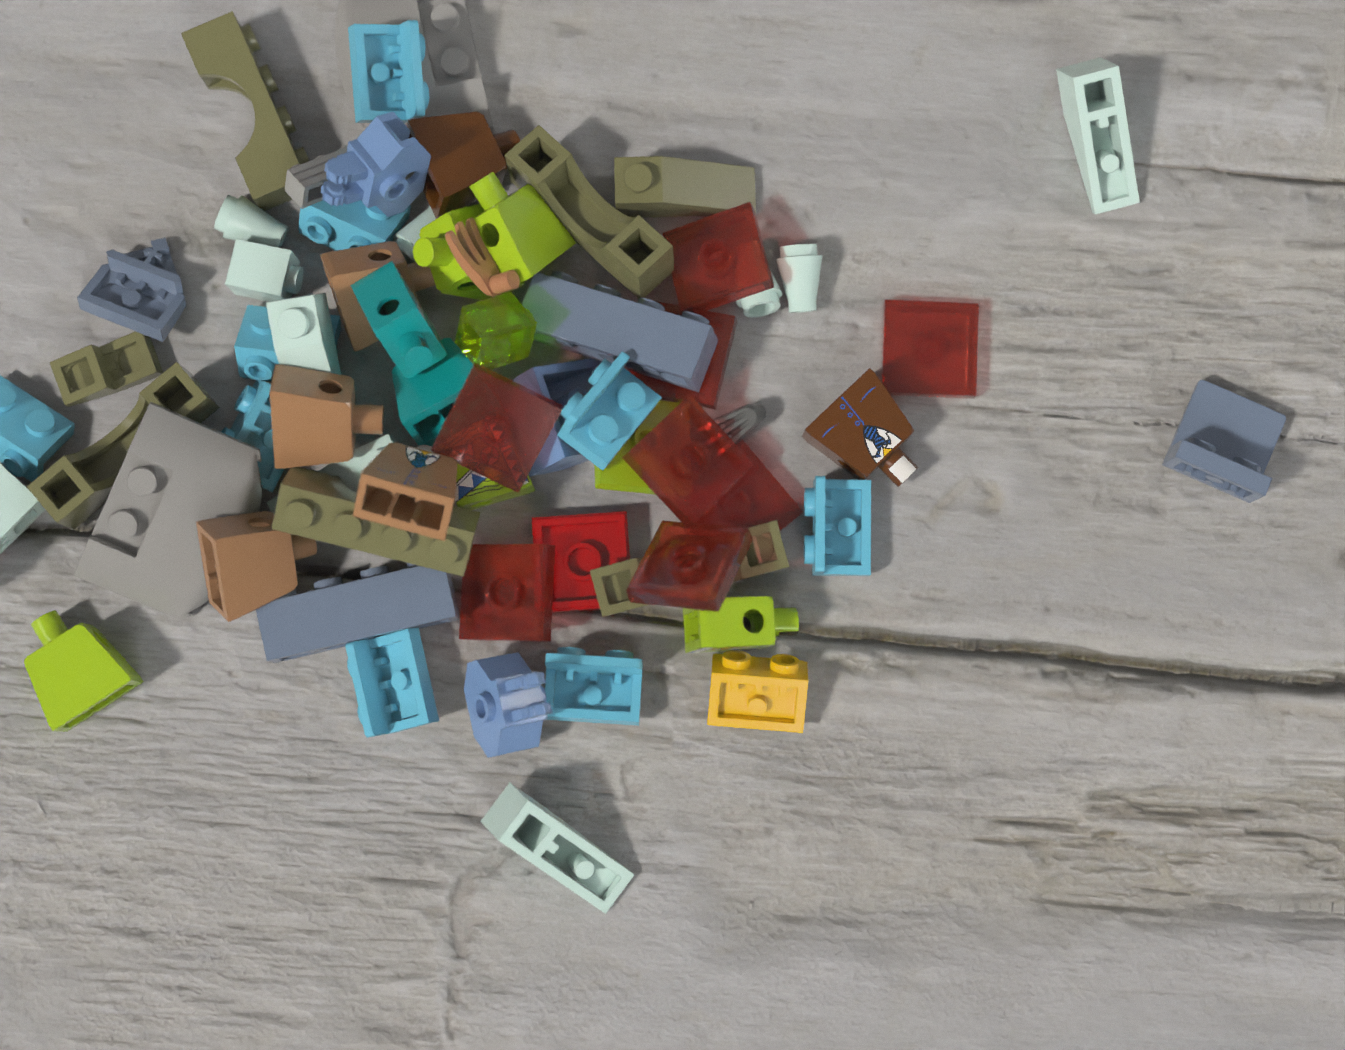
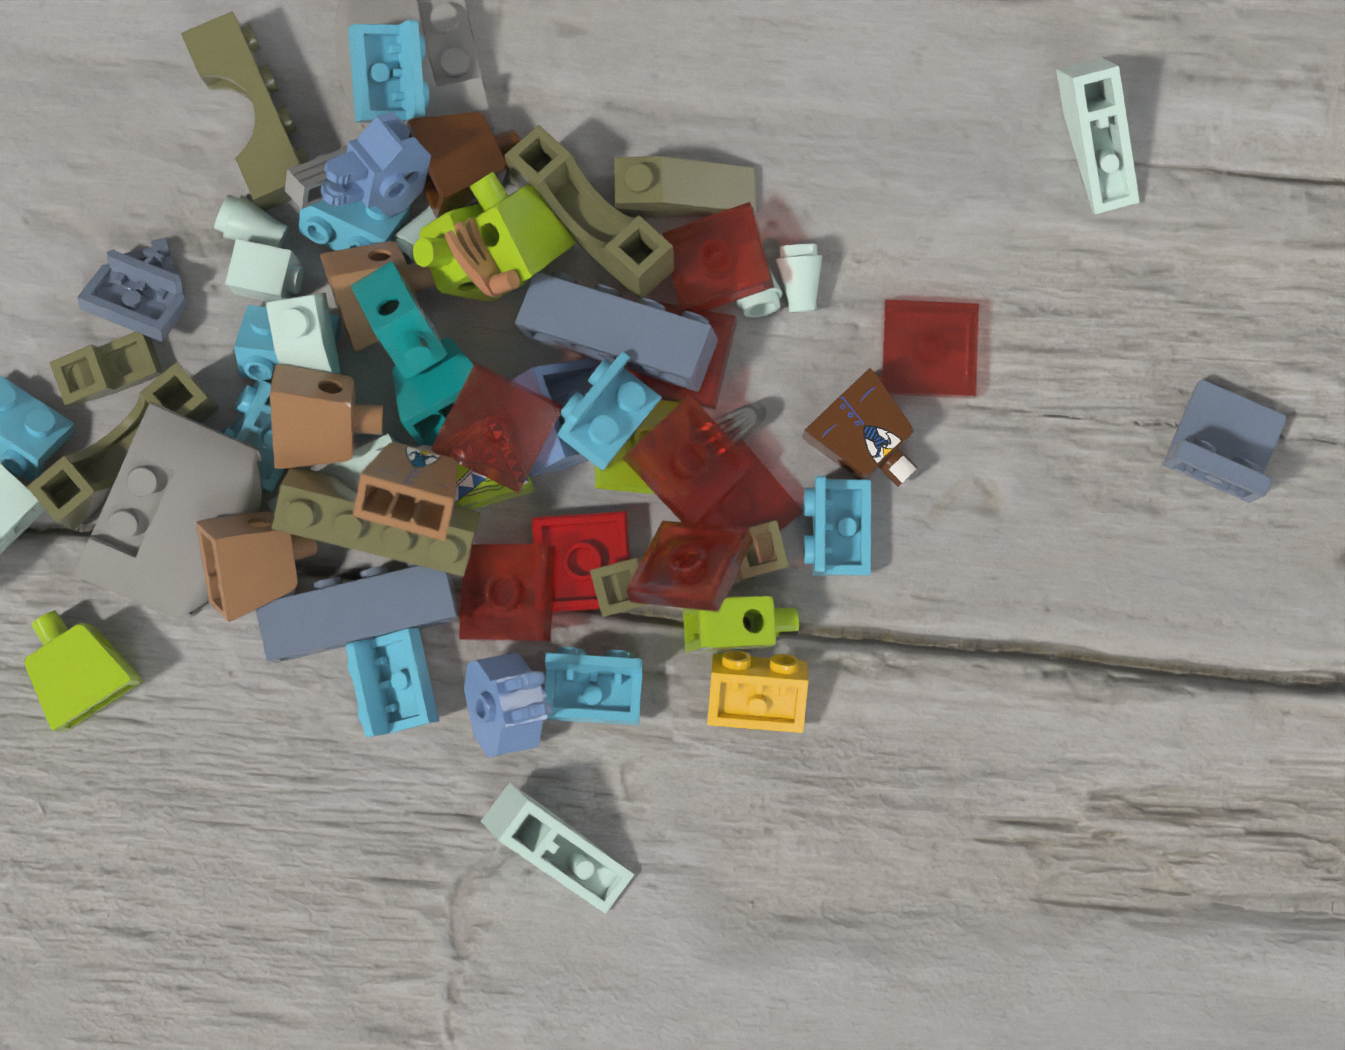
(496, 331): clear neon green brick -> none

